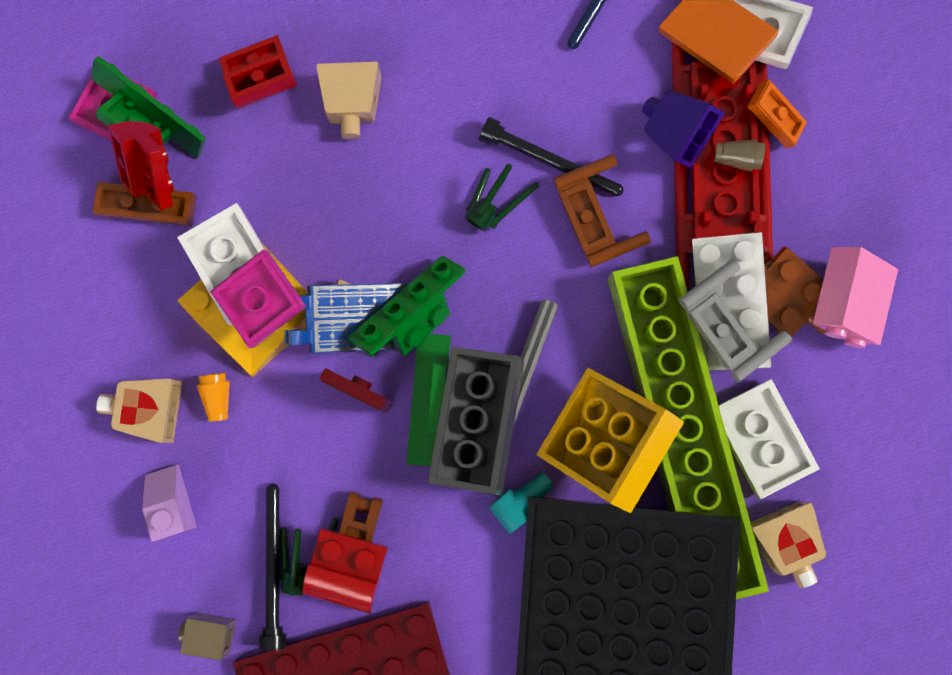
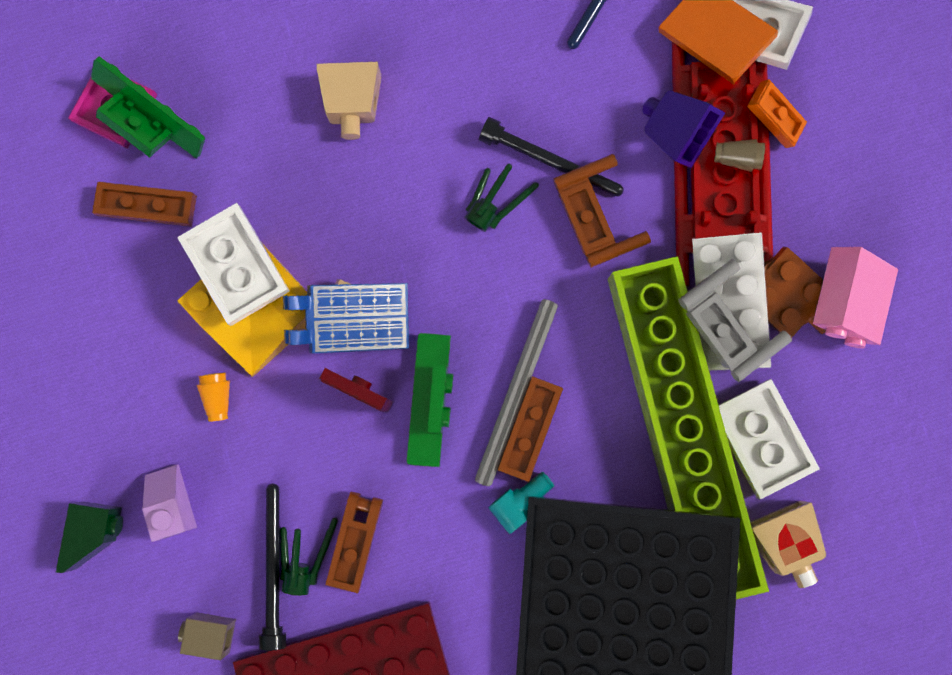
(87, 532): none -> dark green slope
(142, 161): red brick -> none
(144, 408): tan torso -> none
(257, 72): red brick -> none
(258, 299): dark pink tile -> none
(345, 570): red brick -> none
(411, 312): green bracket -> none
(476, 420): dark grey slope -> none
(530, 429): none -> dark orange plate
(610, 439): yellow slope -> none

